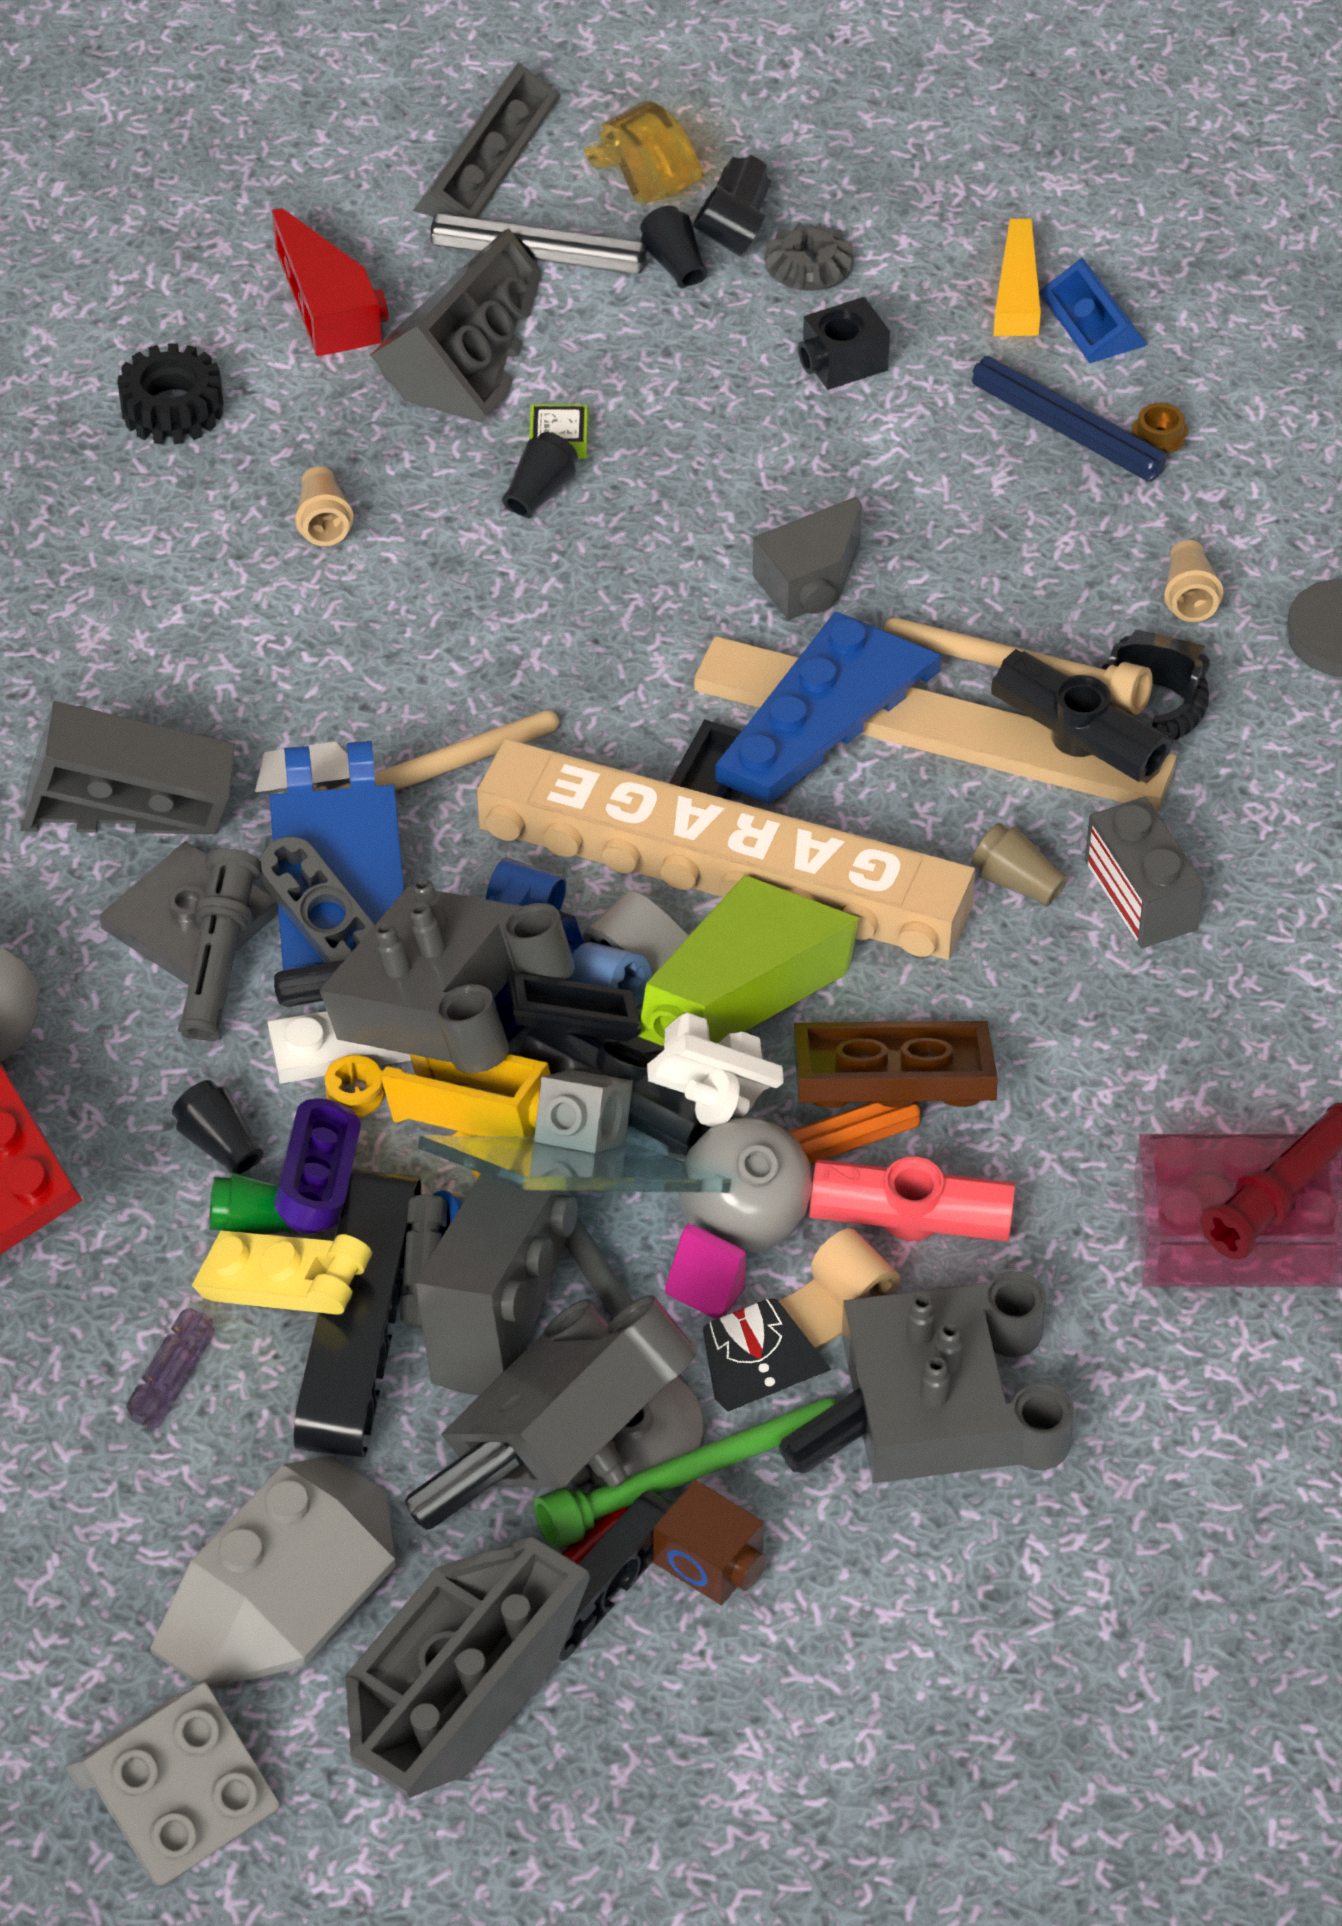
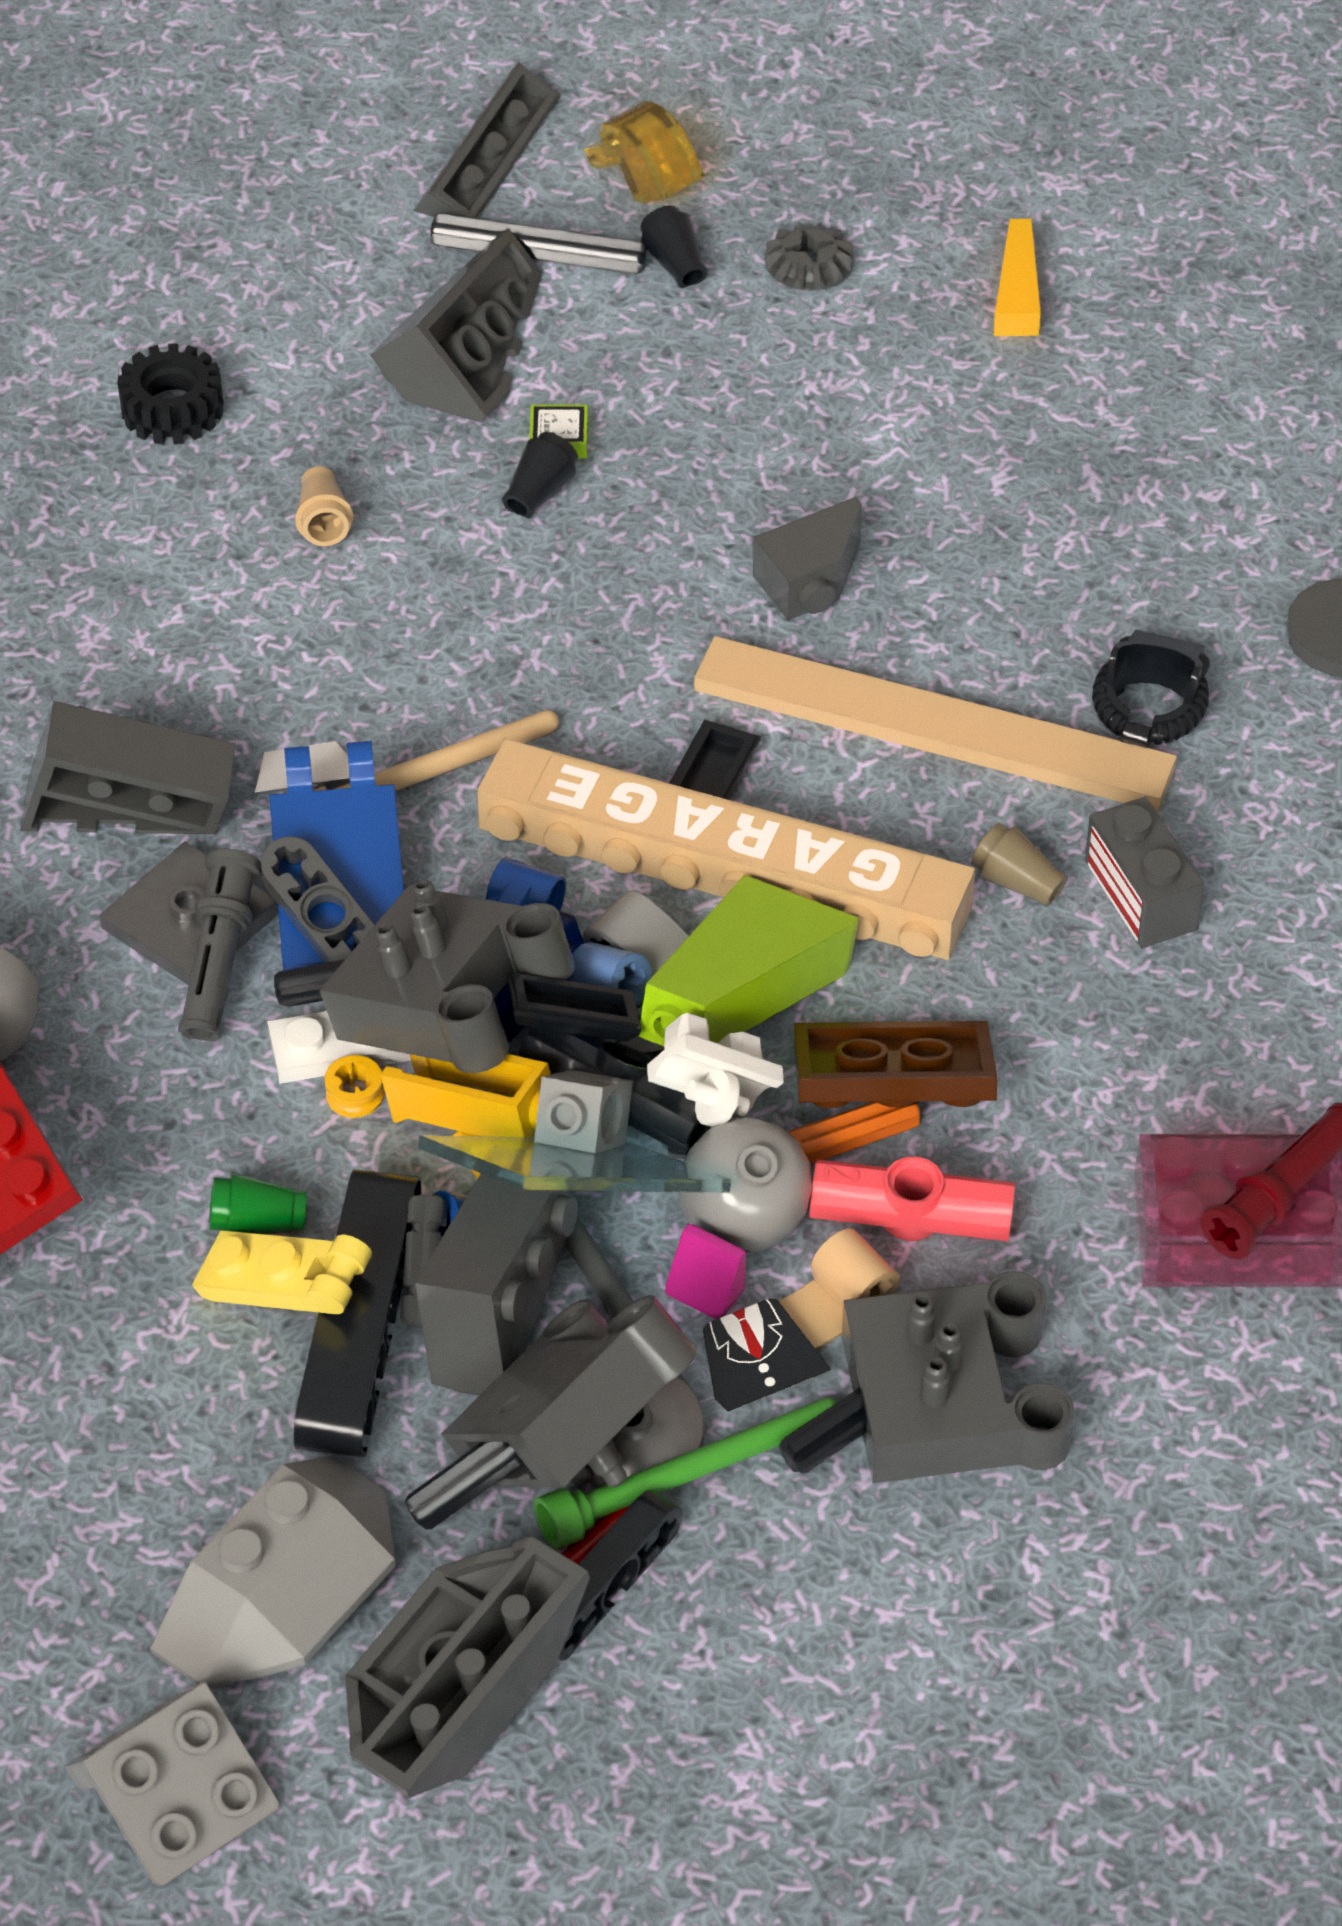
(170, 1368): clear purple axle -> none
(215, 1125): black cone -> none
(317, 1165): dark purple plate -> none
(328, 288): red slope -> none
(710, 1543): reddish brown brick -> none
(733, 207): black piece -> none
(821, 701): blue wing -> none
(844, 343): black brick -> none
(1069, 418): dark blue axle -> none
(1081, 716): black piece -> none
(1090, 314): blue slope -> none
(1127, 683): tan piece -> none
(1161, 426): pearl gold plate -> none
(1192, 584): tan cone -> none

